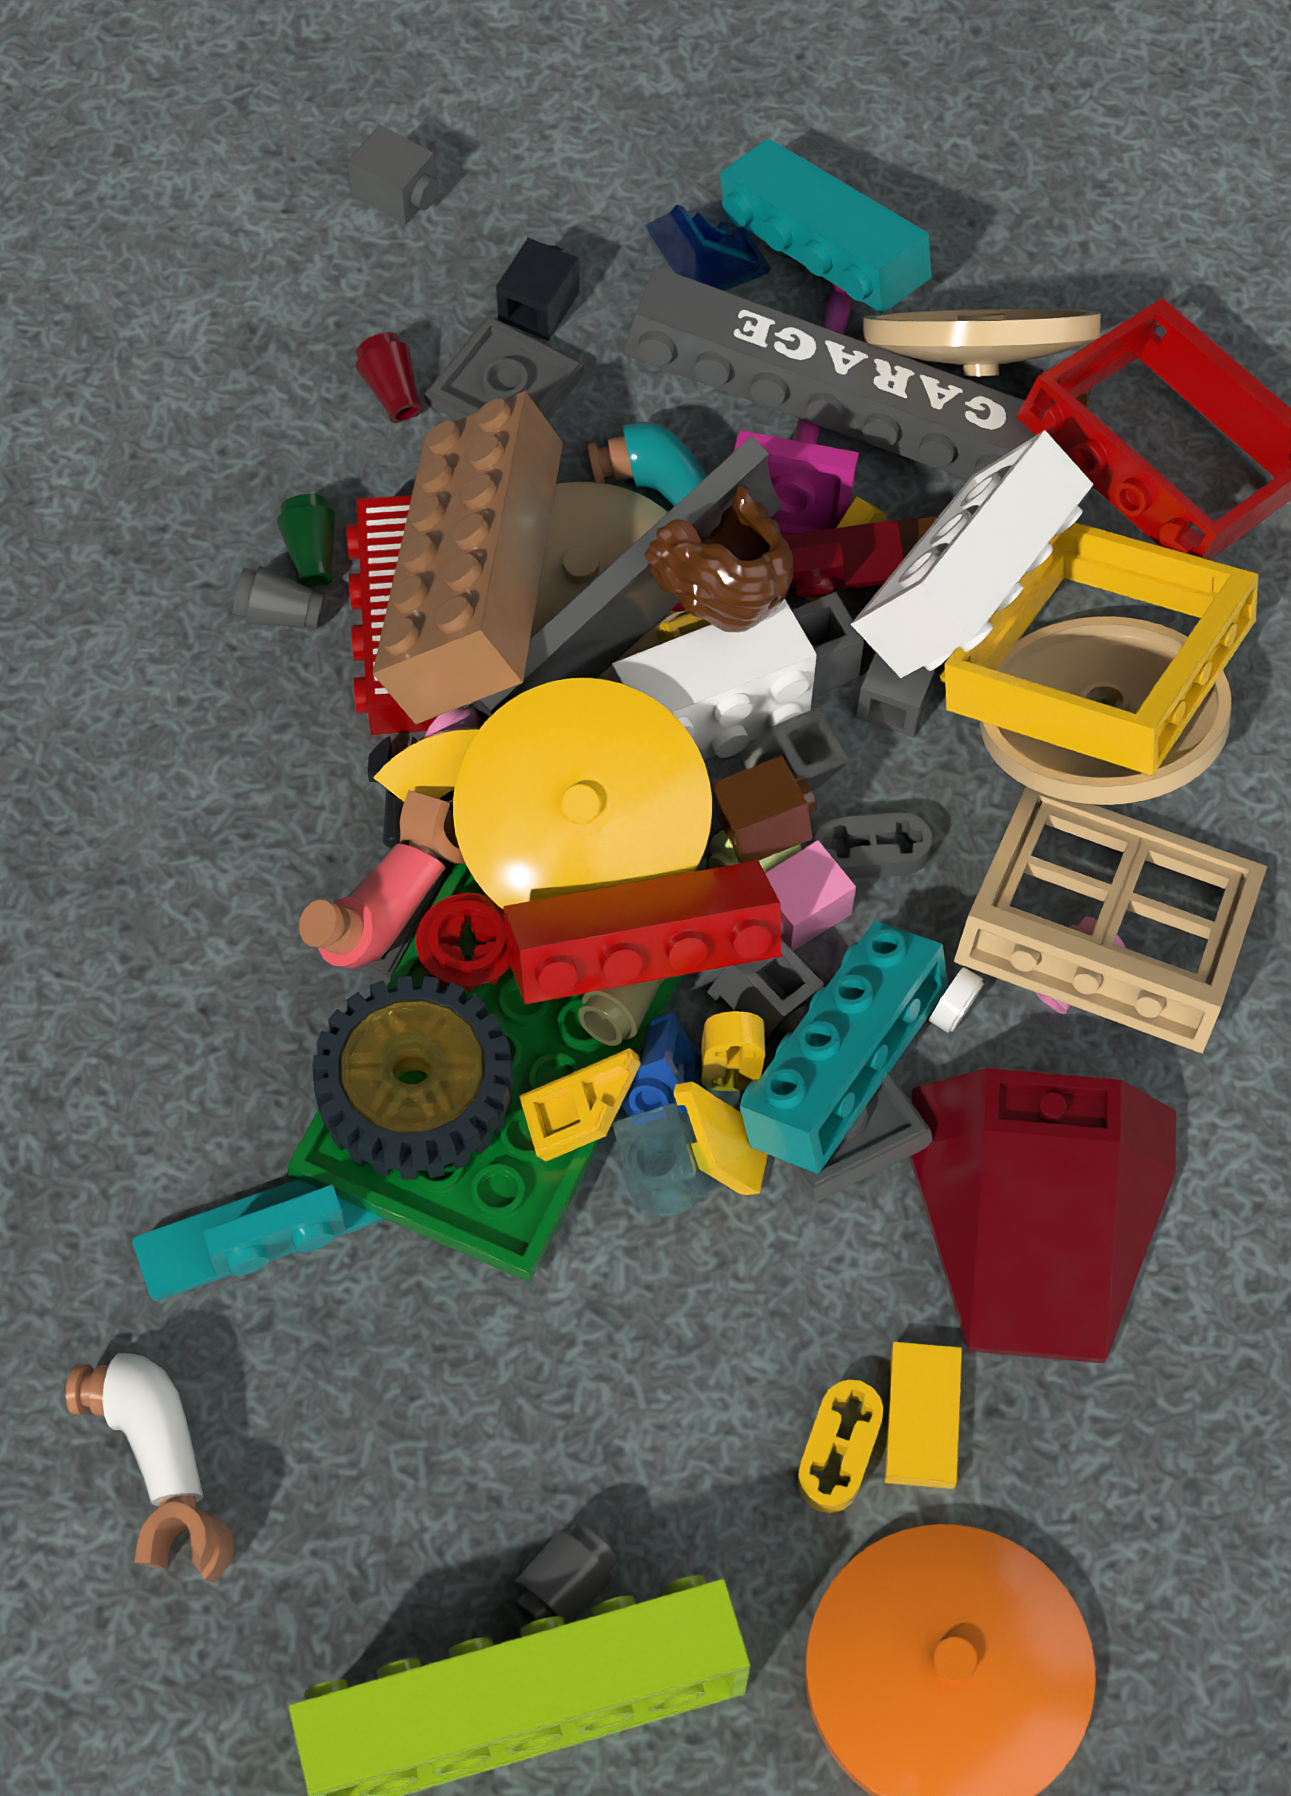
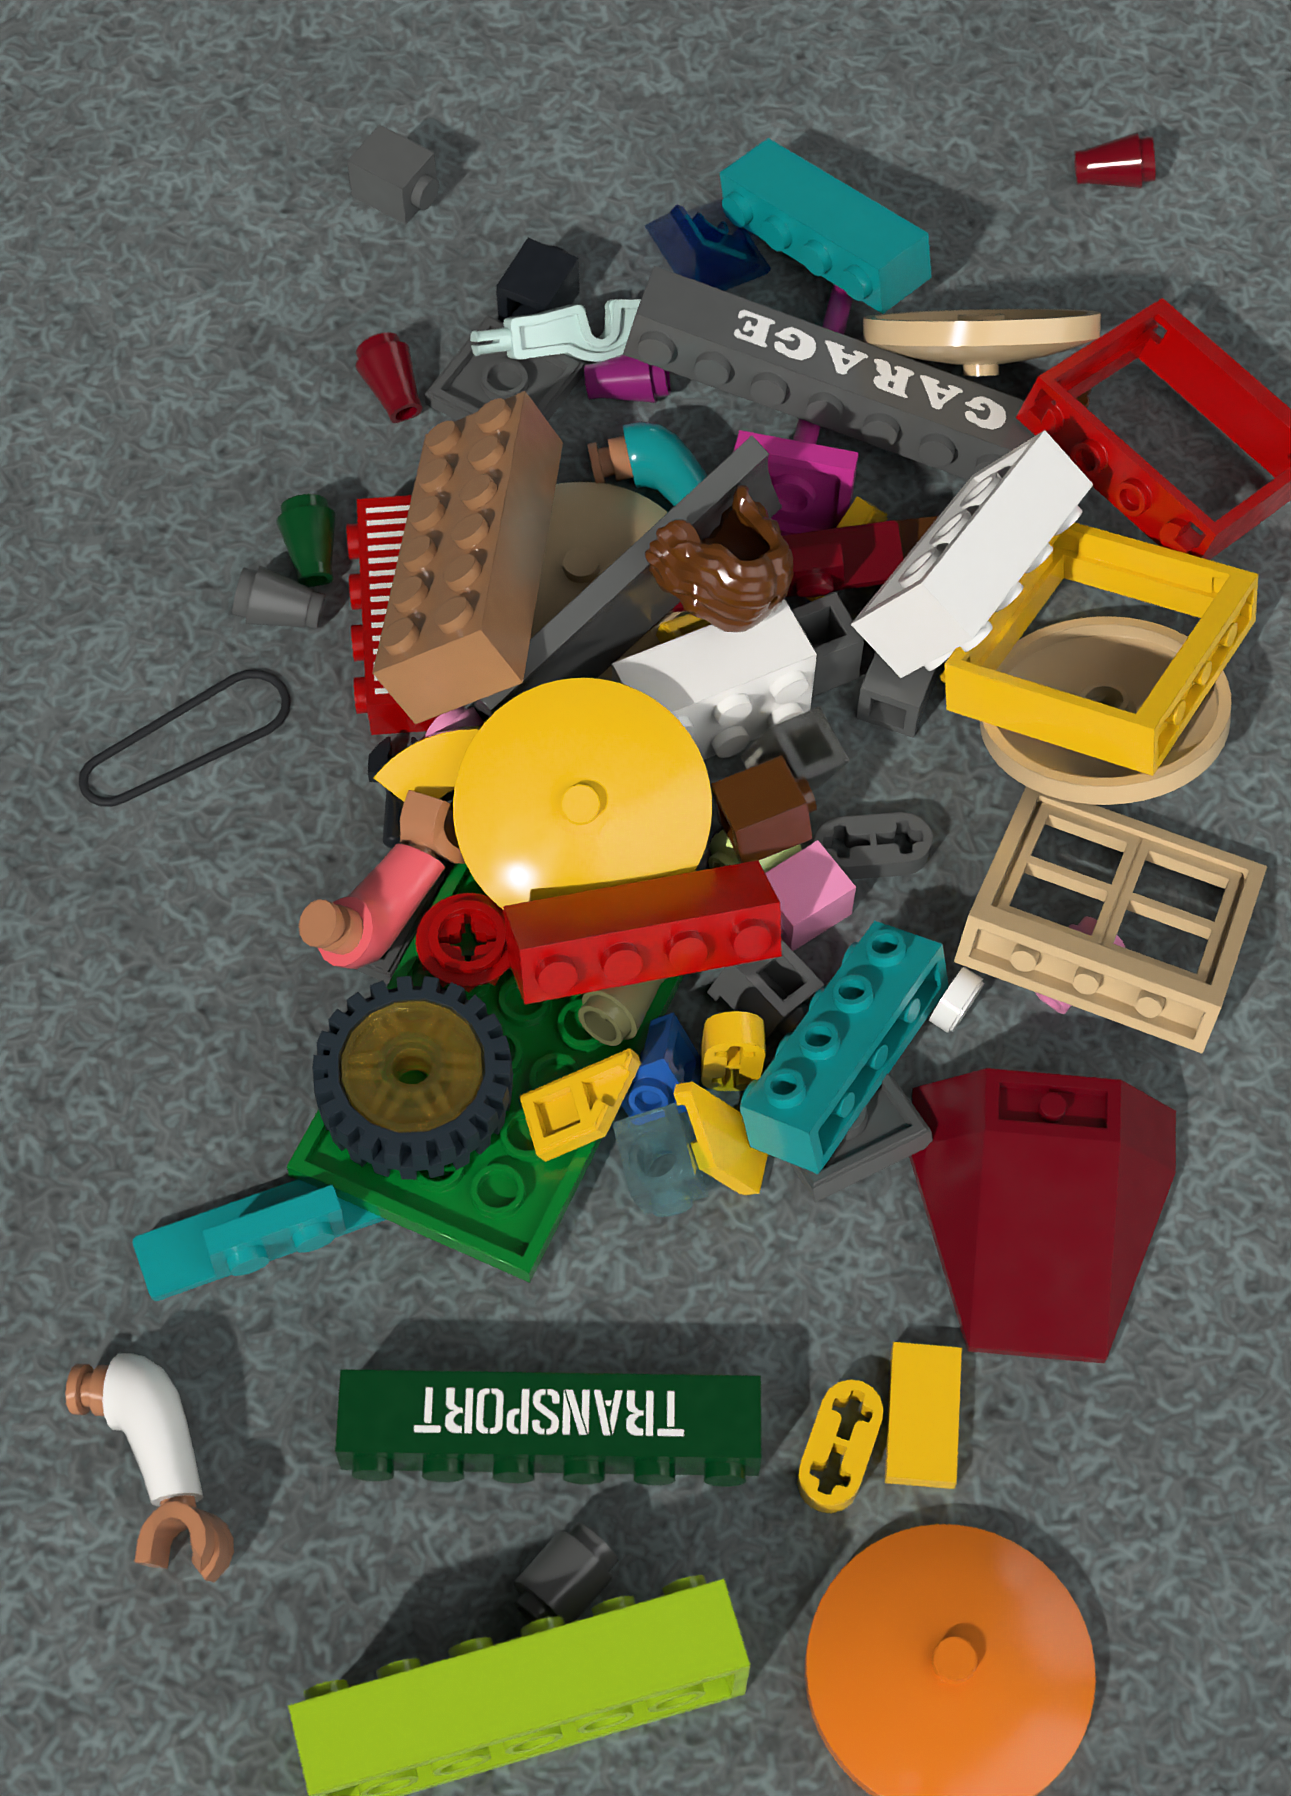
(196, 763): none -> black piece
(549, 1425): none -> dark green brick
(561, 332): none -> light aqua piece
(626, 380): none -> magenta cone
(1118, 162): none -> dark red cone

